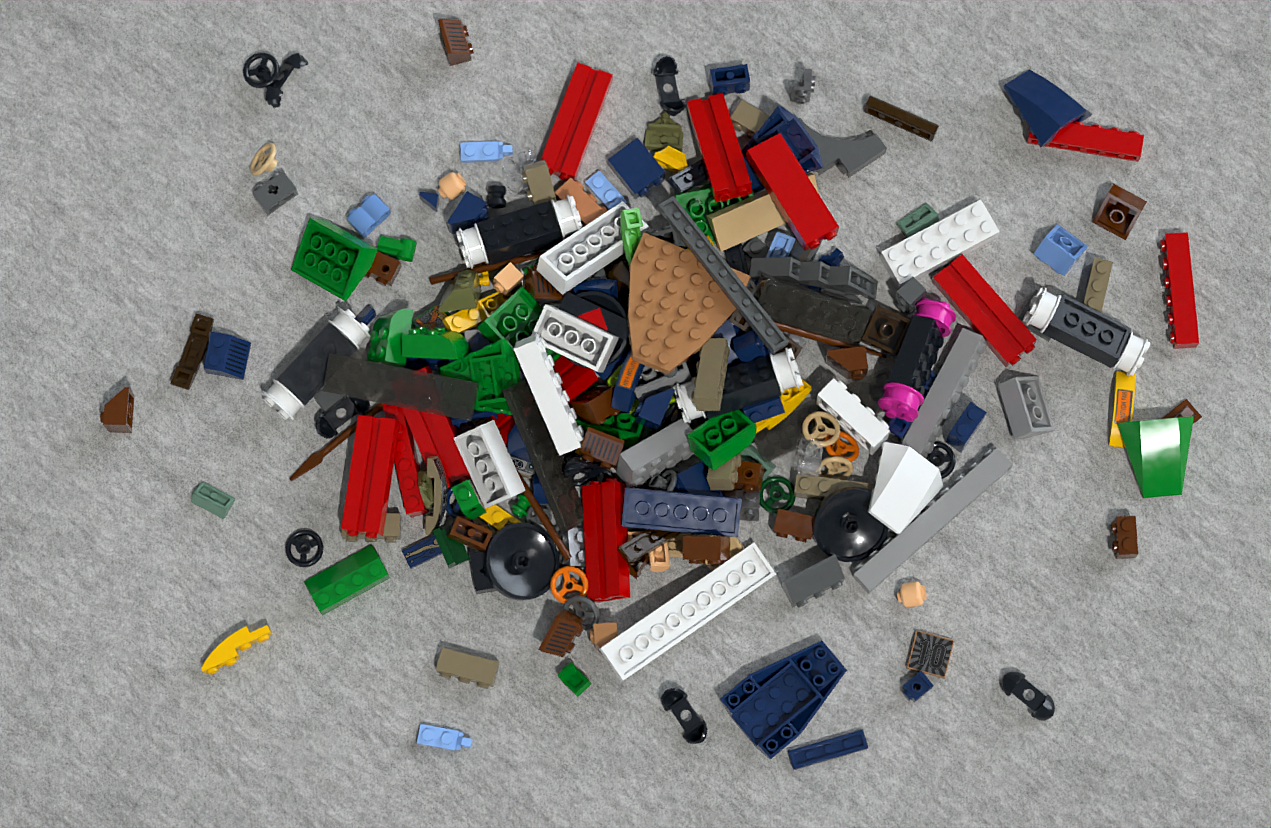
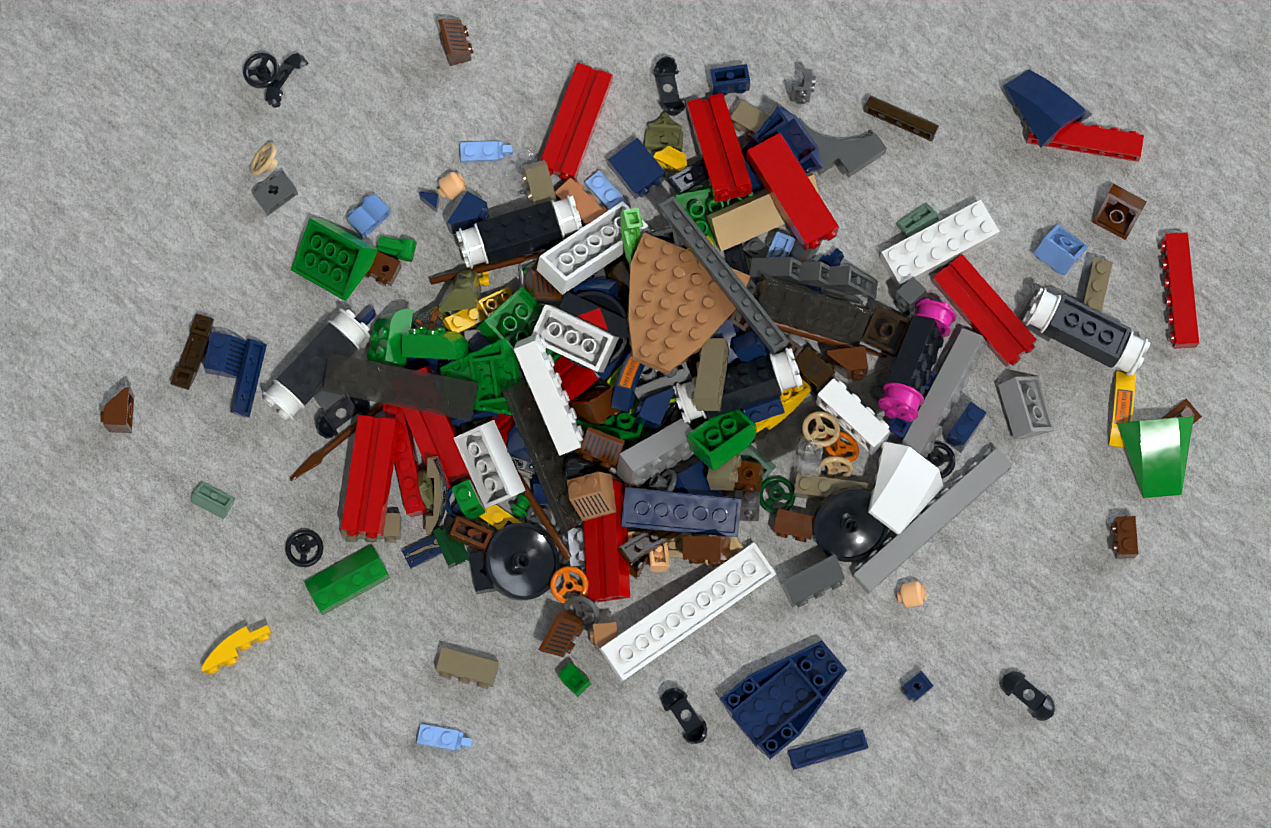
(248, 378): none -> dark blue plate
(496, 195): black wheel -> none
(508, 280): light nougat slope -> none
(592, 495): none -> medium nougat slope
(814, 369): none -> dark brown brick
(930, 654): tile -> none

